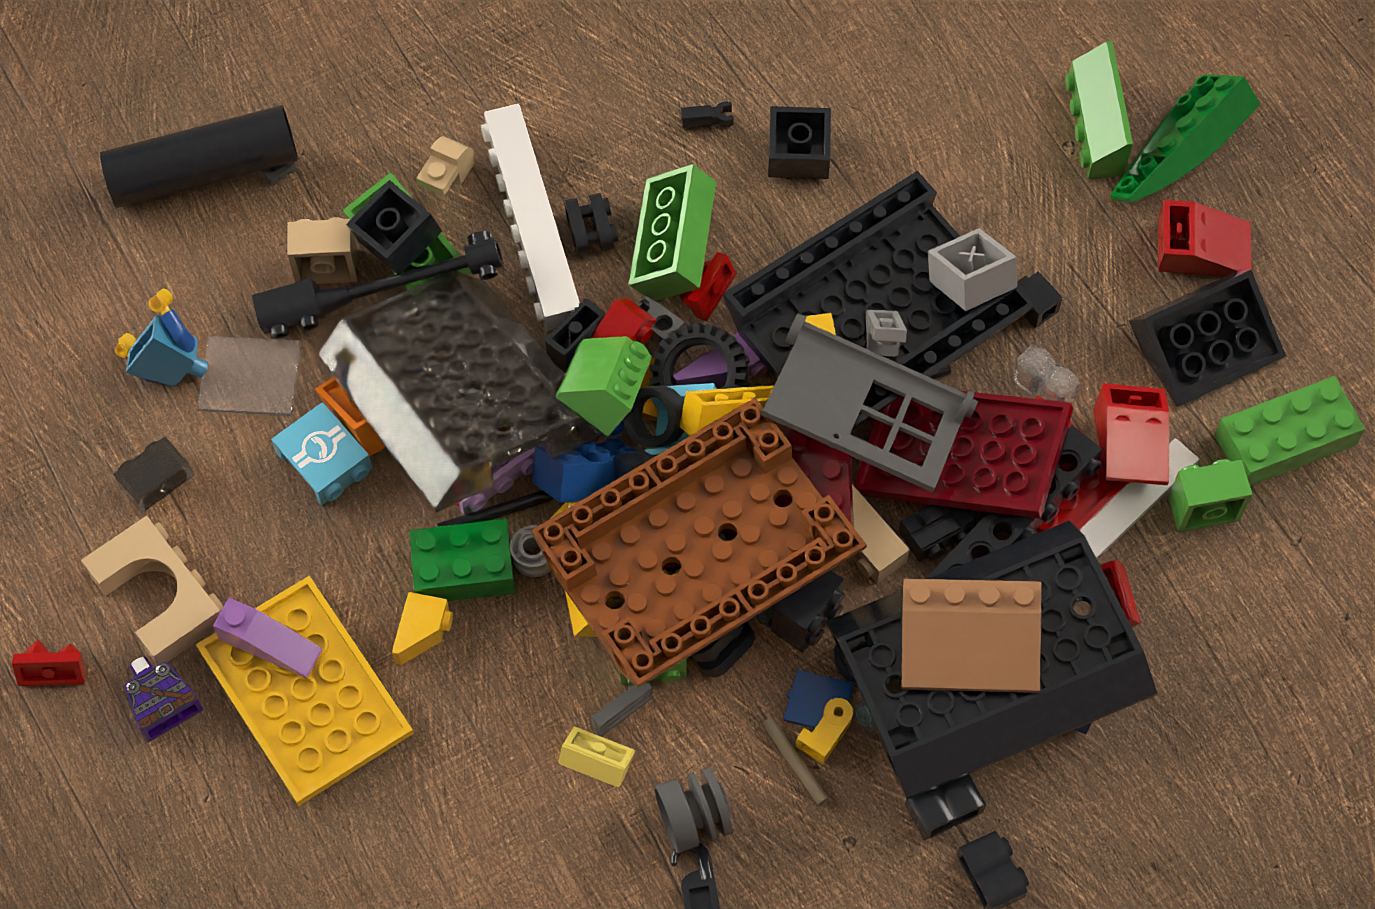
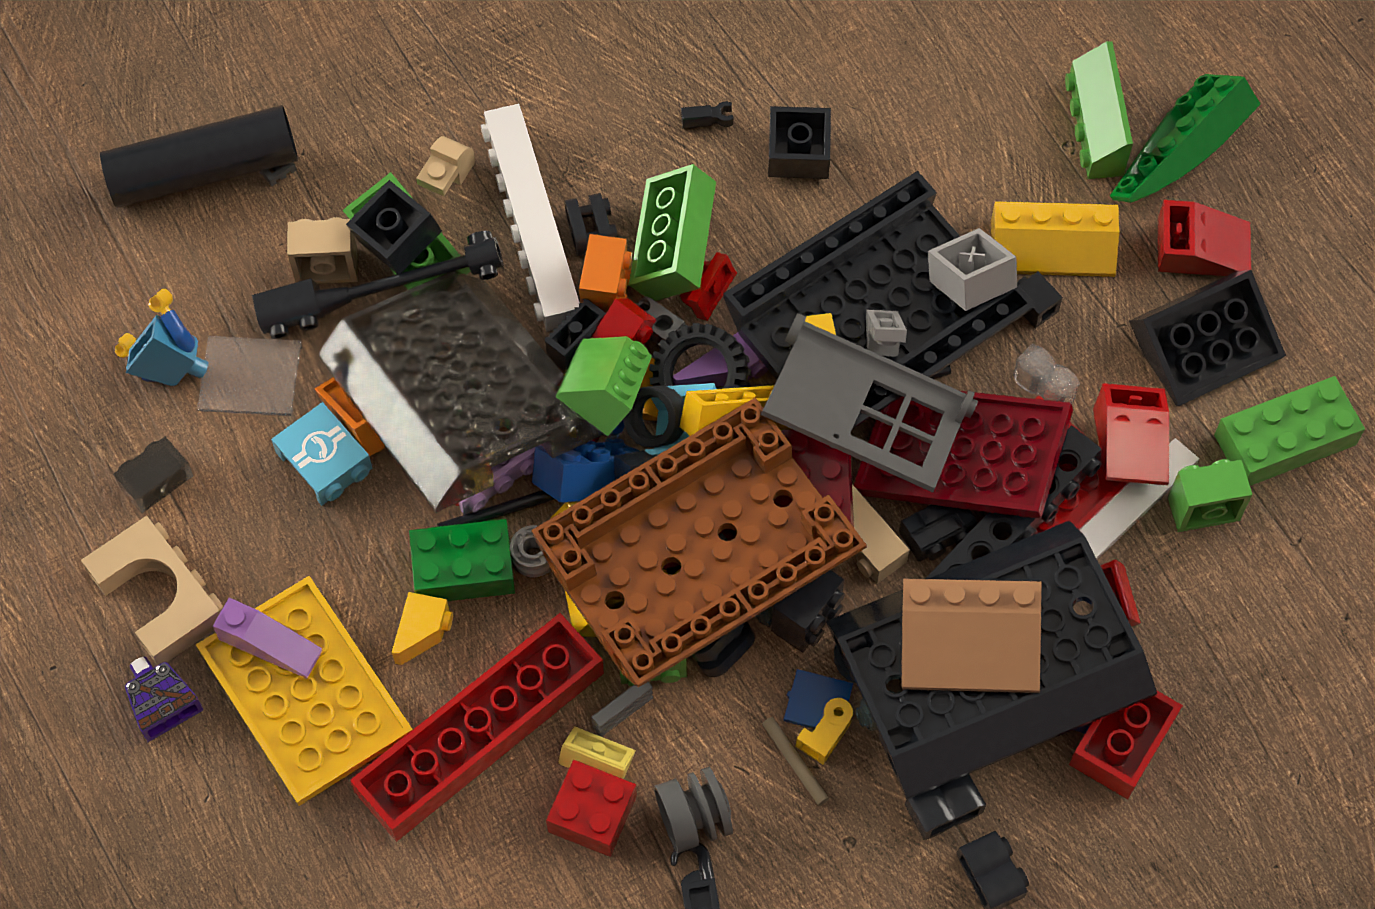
(42, 668): red tile -> none
(477, 726): none -> red brick
(591, 808): none -> red brick
(605, 271): none -> orange brick
(1059, 237): none -> yellow slope
(1124, 743): none -> red brick

